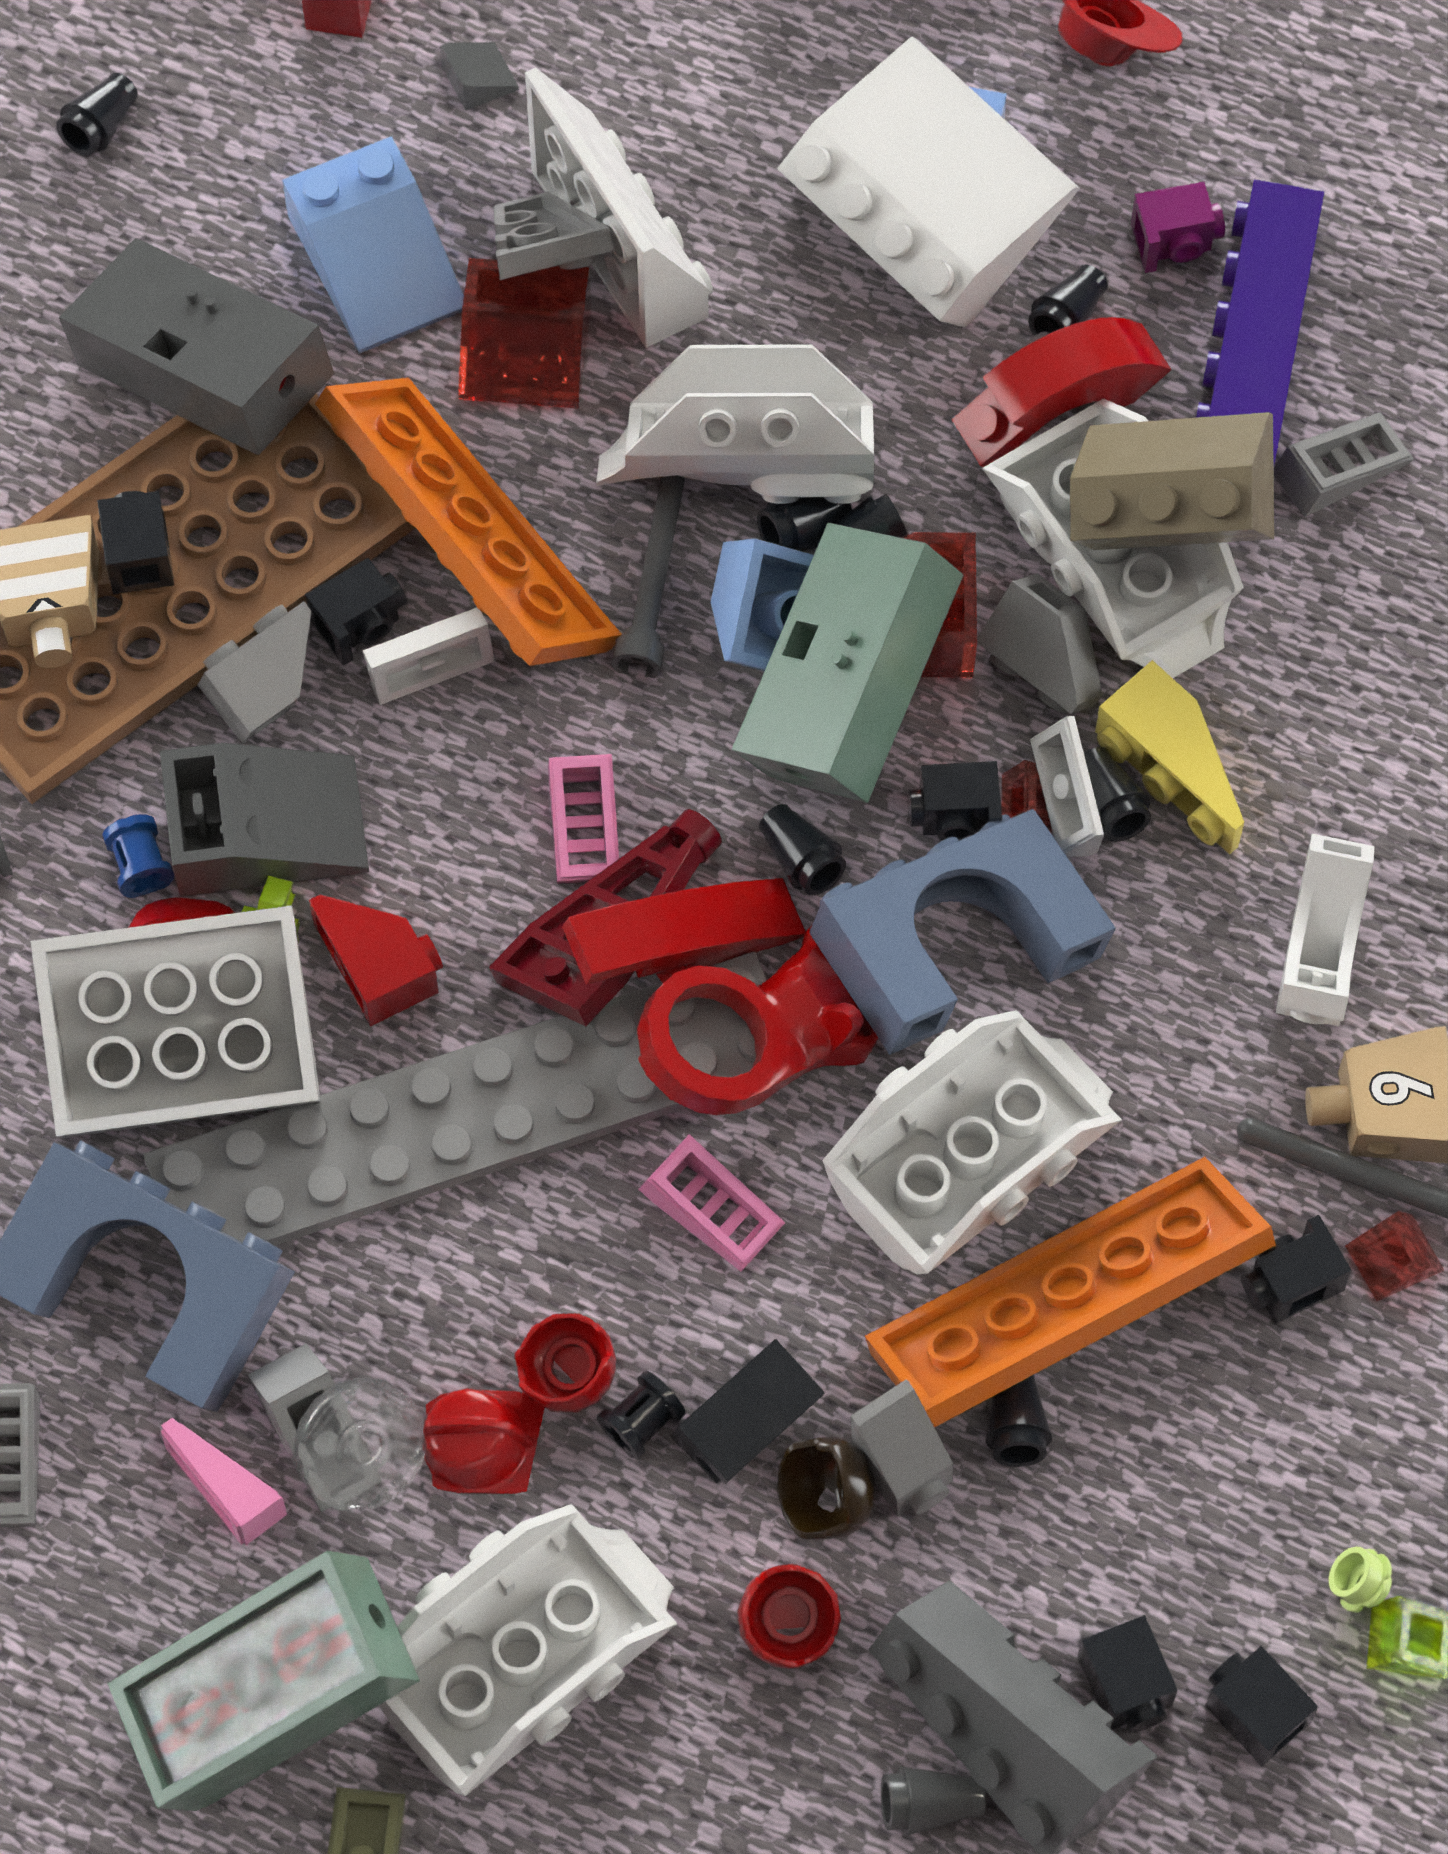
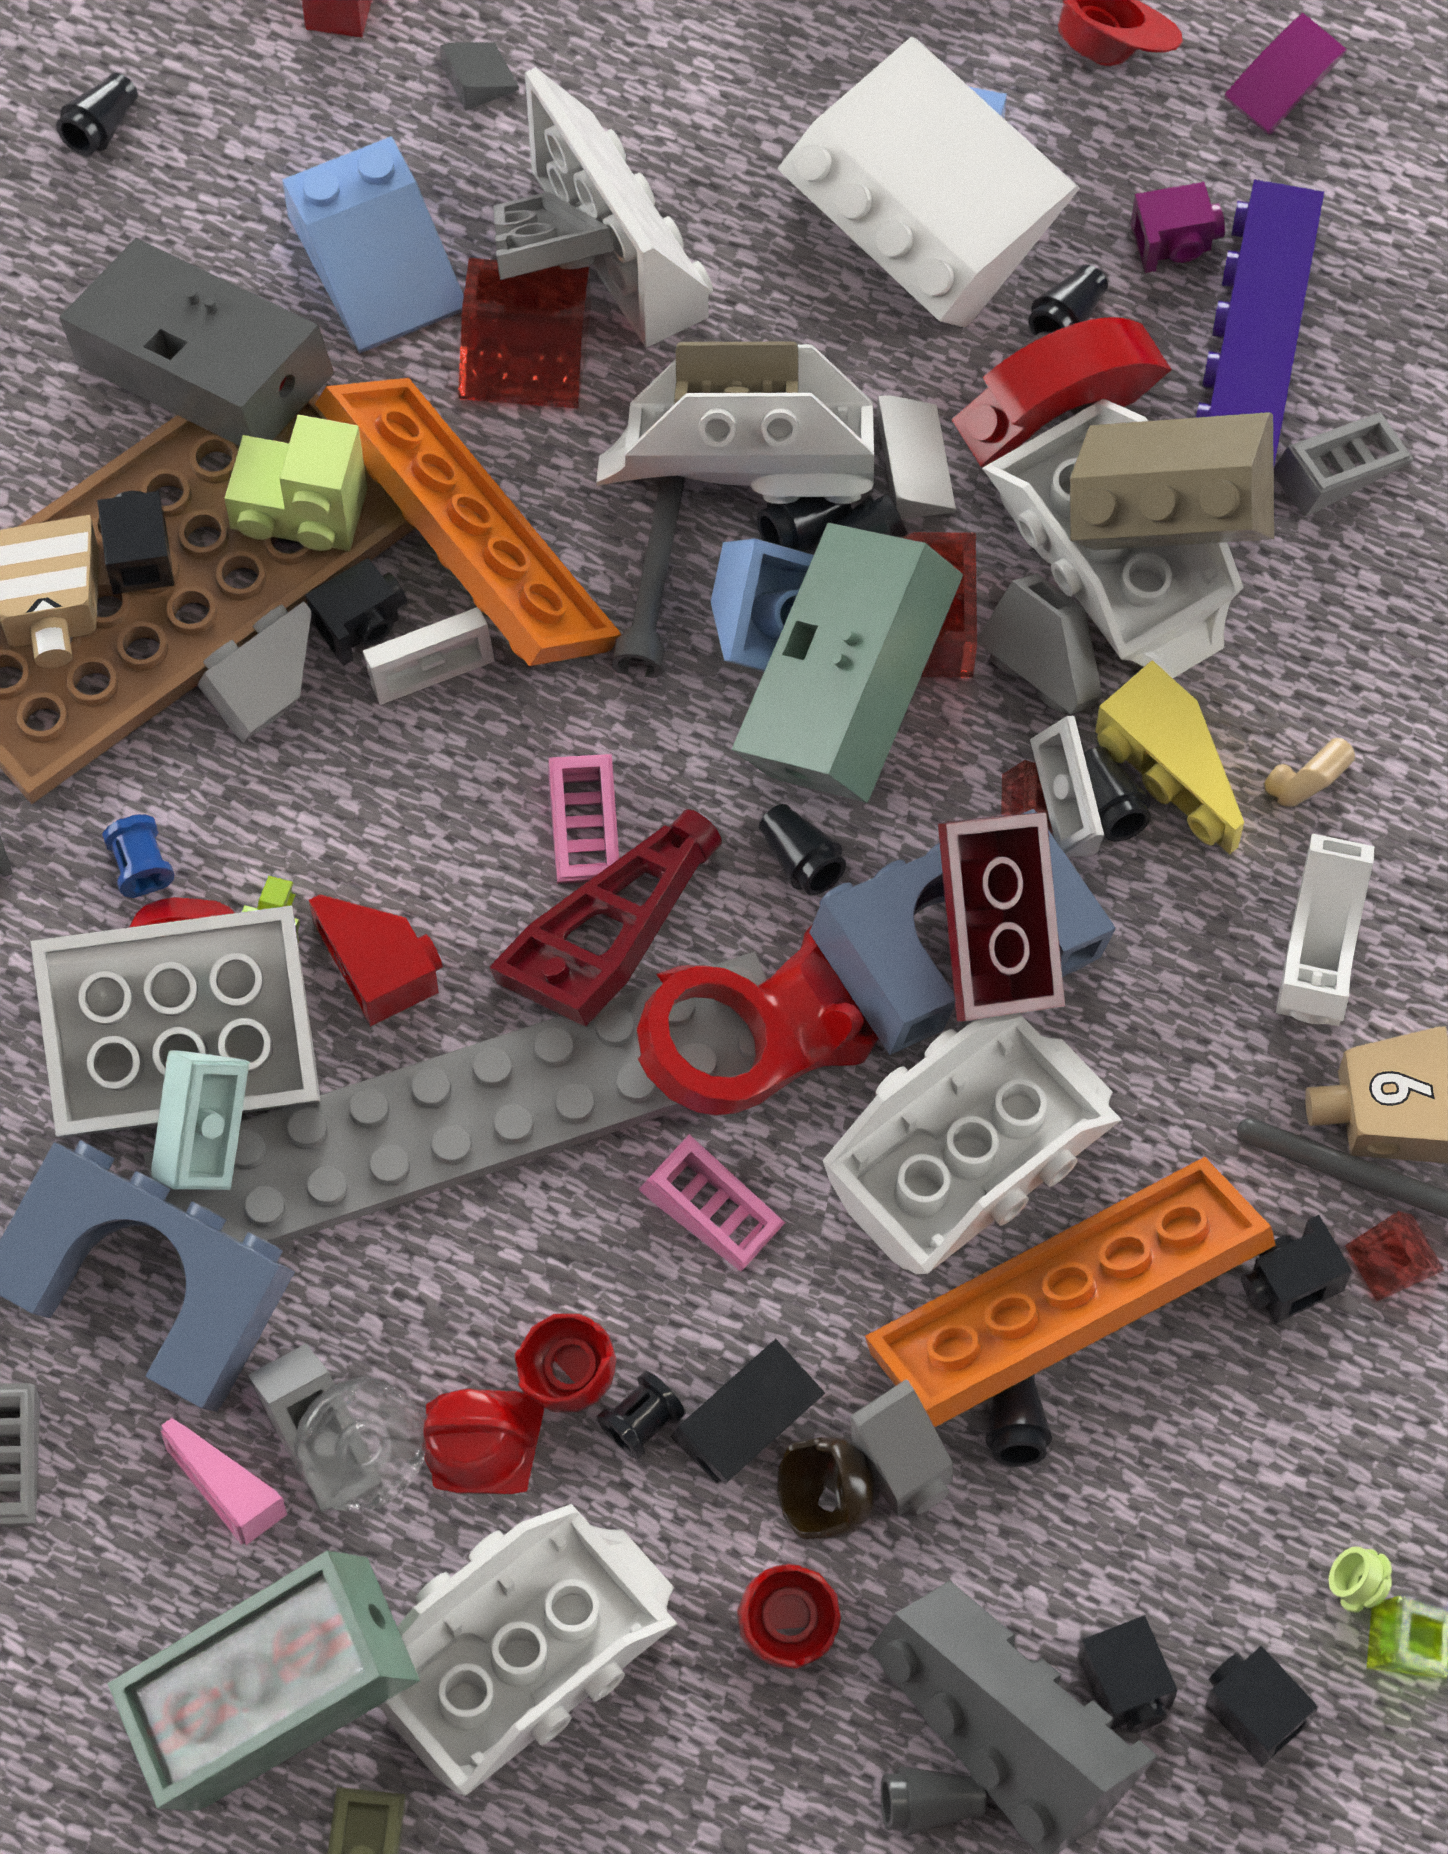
(199, 1121): none -> light aqua slope
(260, 814): dark grey slope -> none
(302, 487): none -> yellowish green brick
(683, 929): red slope -> none
(736, 367): none -> dark tan bracket
(914, 457): none -> white slope
(955, 799): black brick -> none
(1001, 915): none -> dark red slope
(1285, 73): none -> magenta slope
(1317, 774): none -> tan arm

